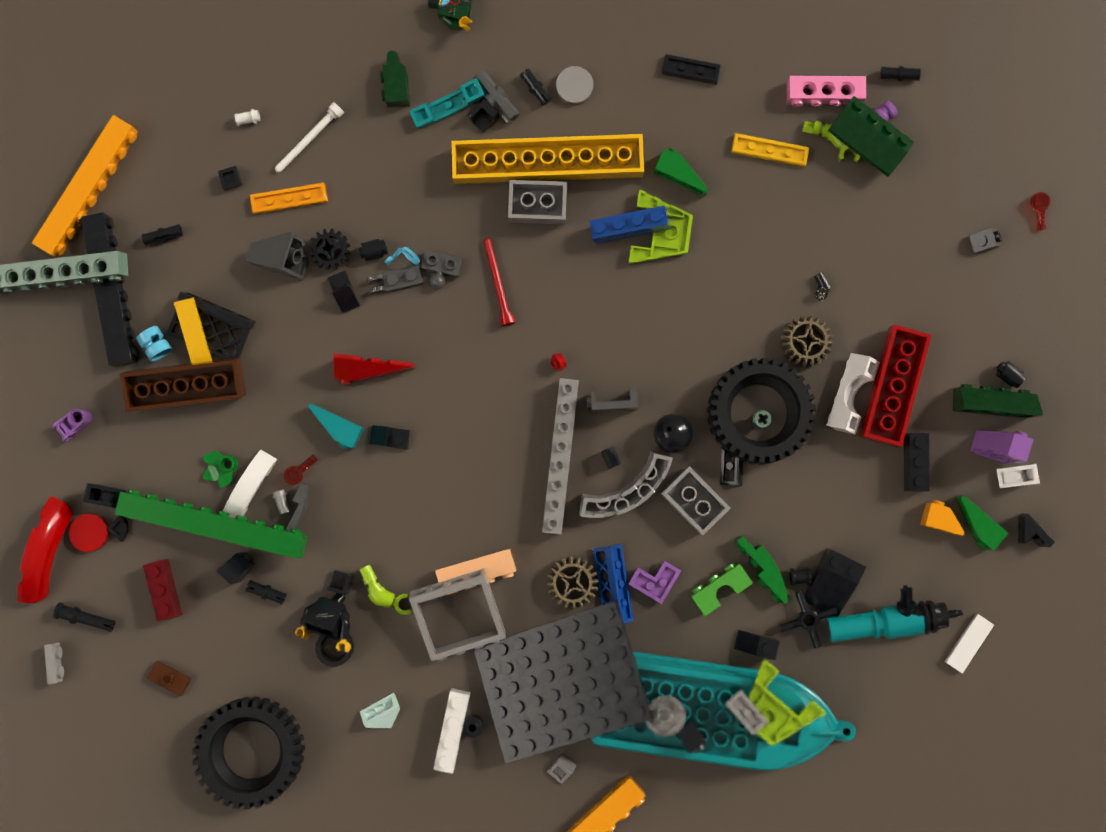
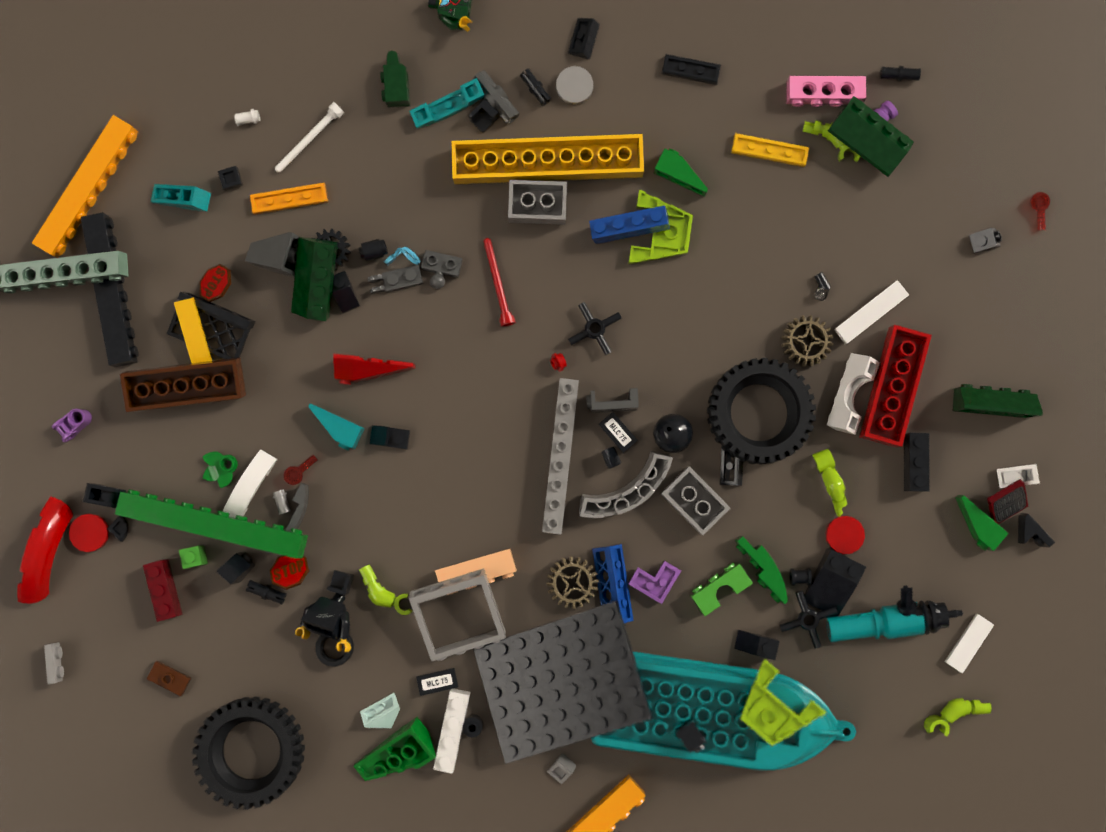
(75, 615): black pin -> none
(153, 342): medium azure wheel -> none
(162, 235): black pin -> none
(181, 197): none -> teal slope
(193, 556): none -> bright green brick
(215, 283): none -> piece
(289, 571): none -> piece
(314, 278): none -> dark green slope
(403, 750): none -> green wedge
(437, 681): none -> tile
(584, 37): none -> black slope
(590, 321): none -> black bar
(617, 432): none -> tile
(667, 716): light grey tile -> none
(746, 712): light grey plate -> none
(767, 421): sand green bush -> none
(832, 480): none -> lime piece
(845, 534): none -> red tile
(871, 312): none -> white slope
(941, 518): light orange slope -> none
(954, 710): none -> lime piece
(1002, 446): medium lavender wedge -> none
(1008, 501): none -> tile
(1010, 374): black brick -> none

